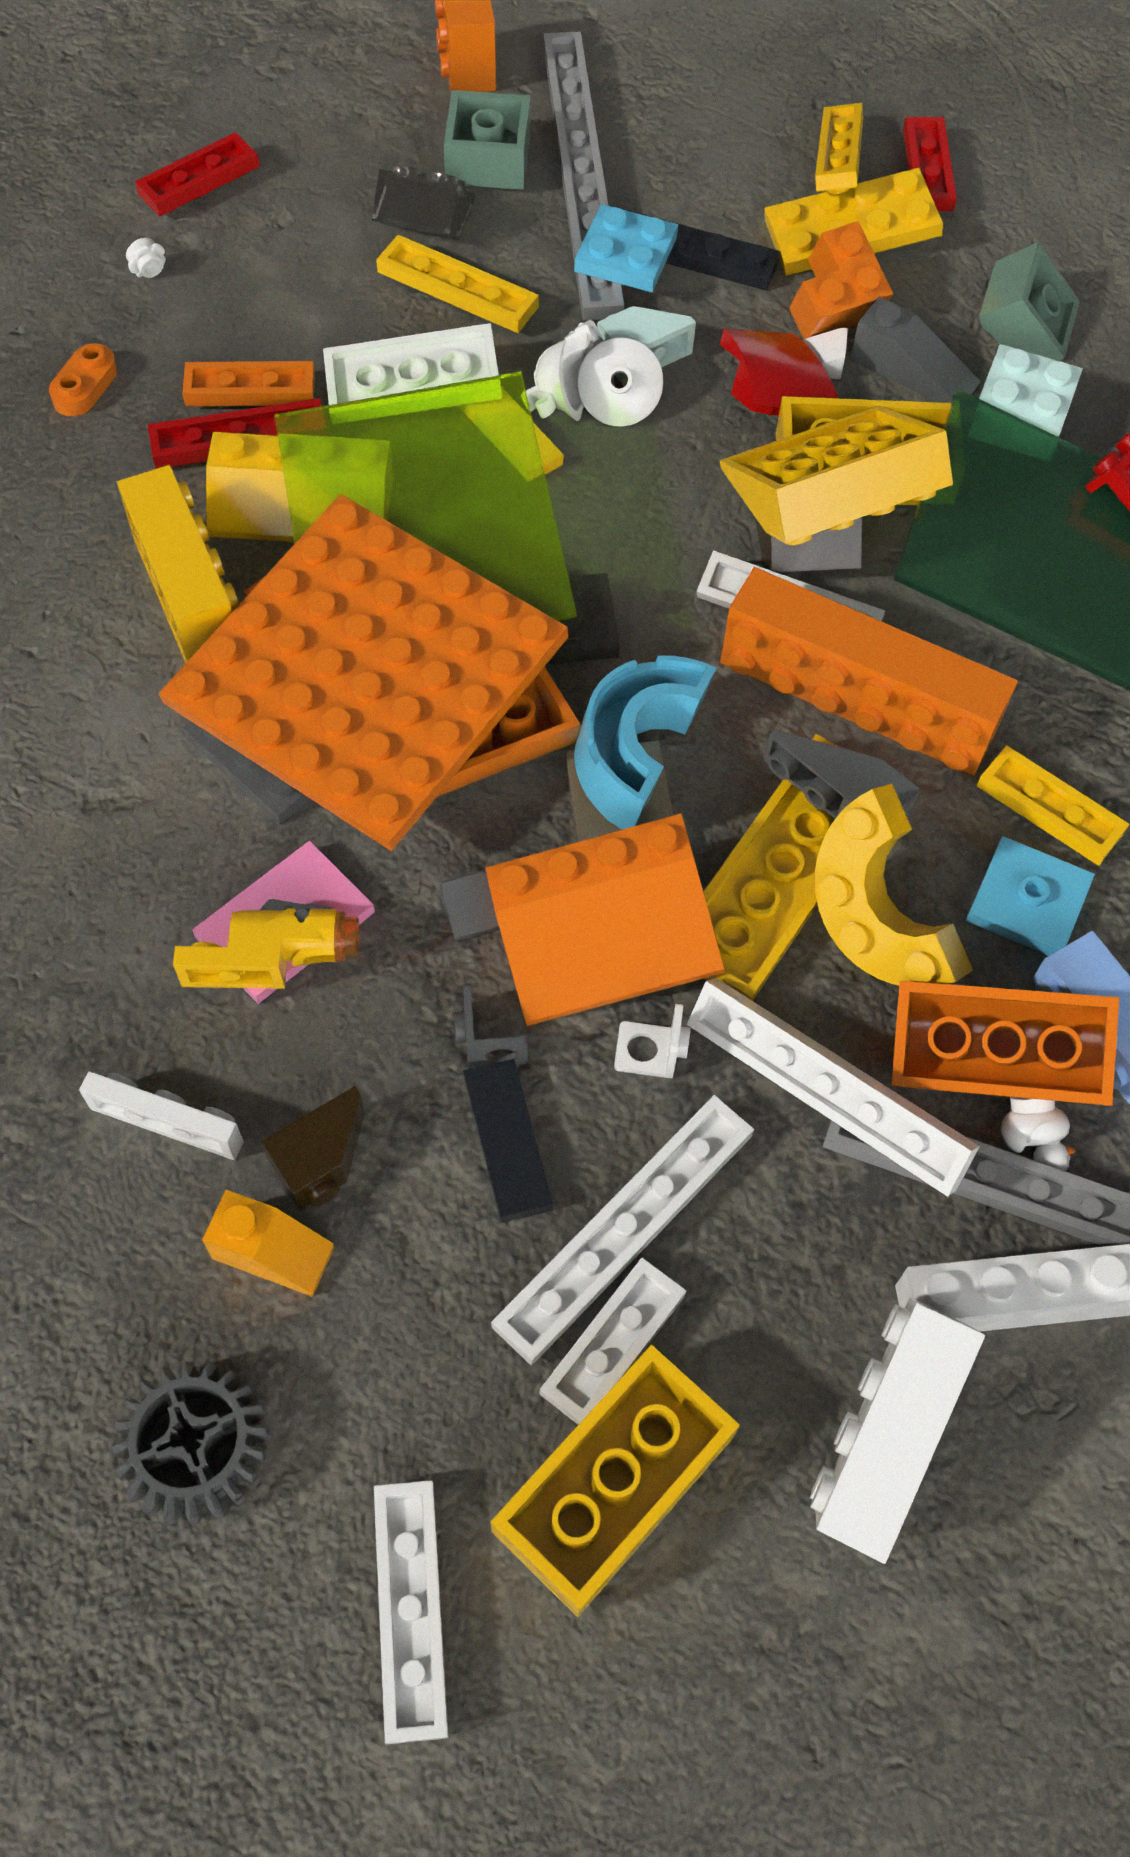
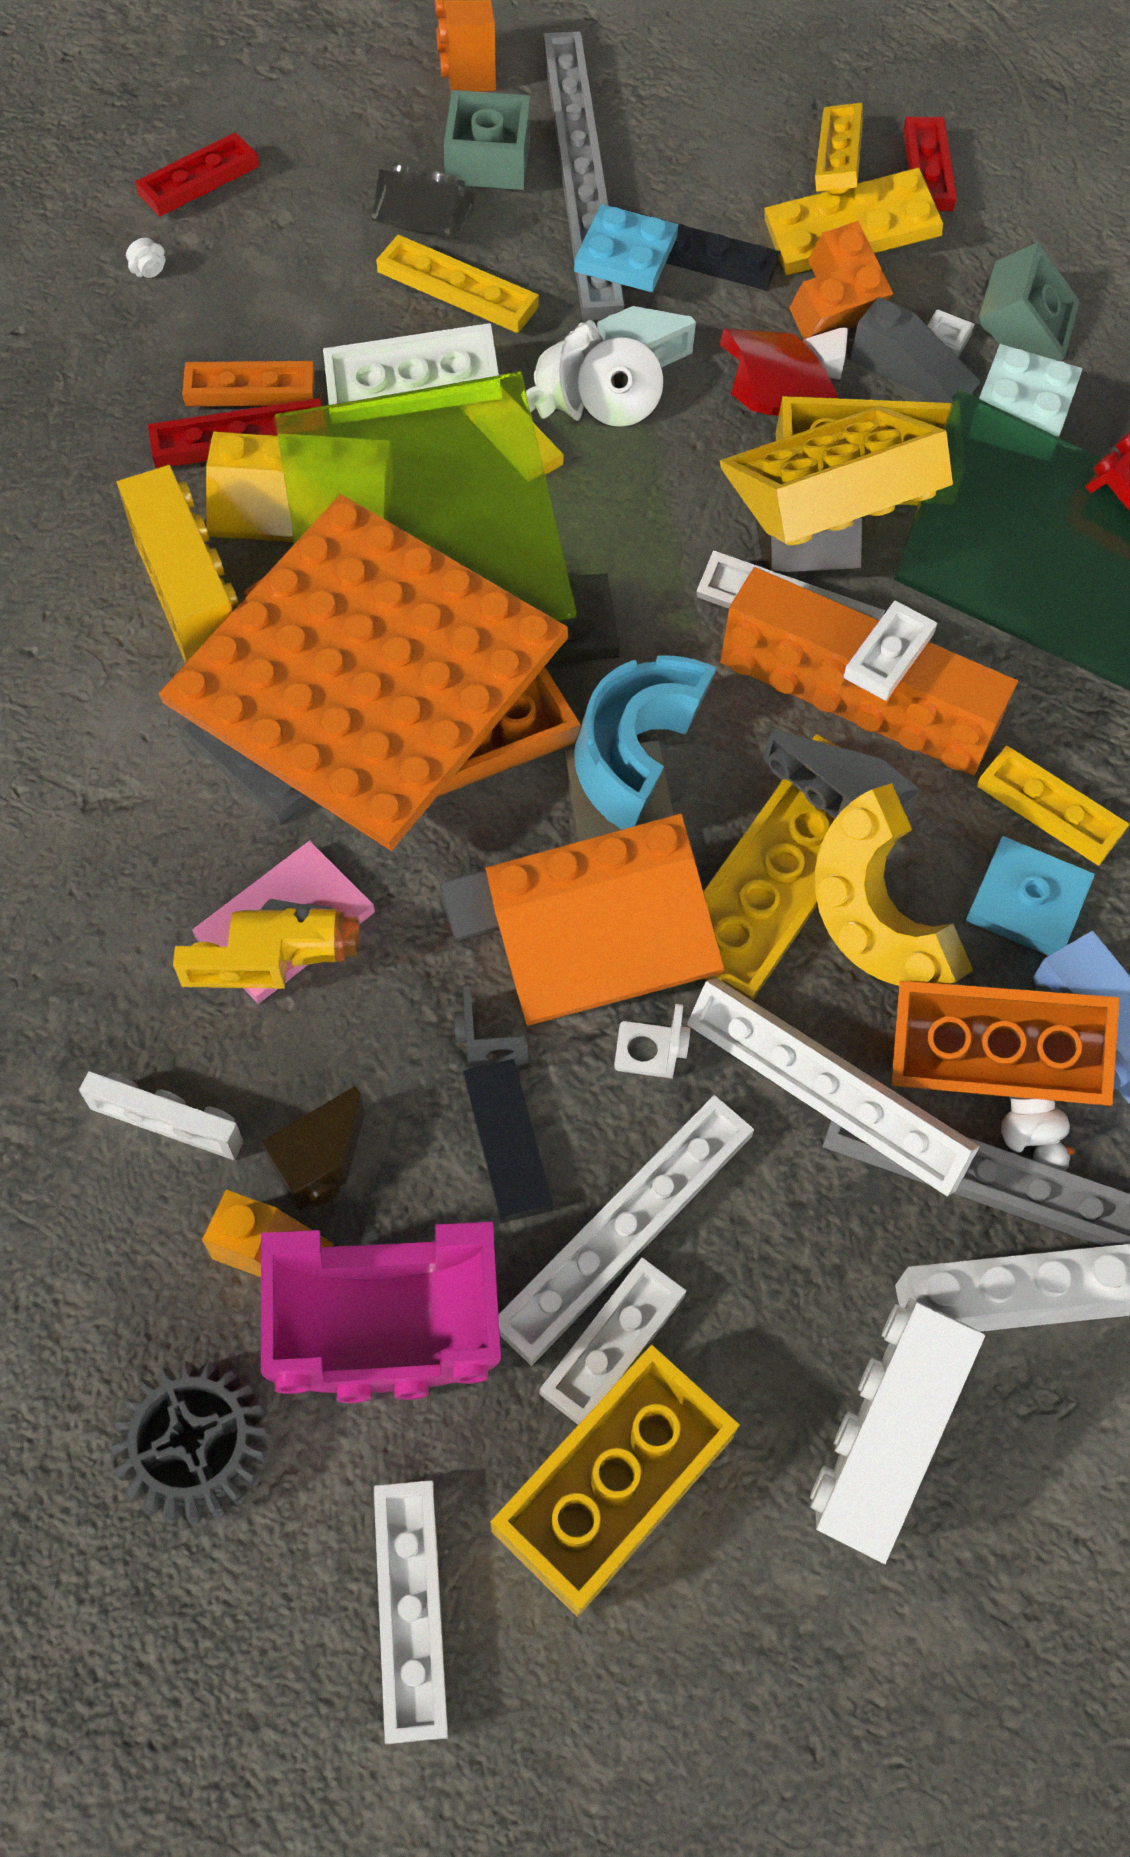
(83, 379): orange plate -> none
(379, 1313): none -> dark pink cylinder
(890, 650): none -> white plate
(951, 330): none -> white tile

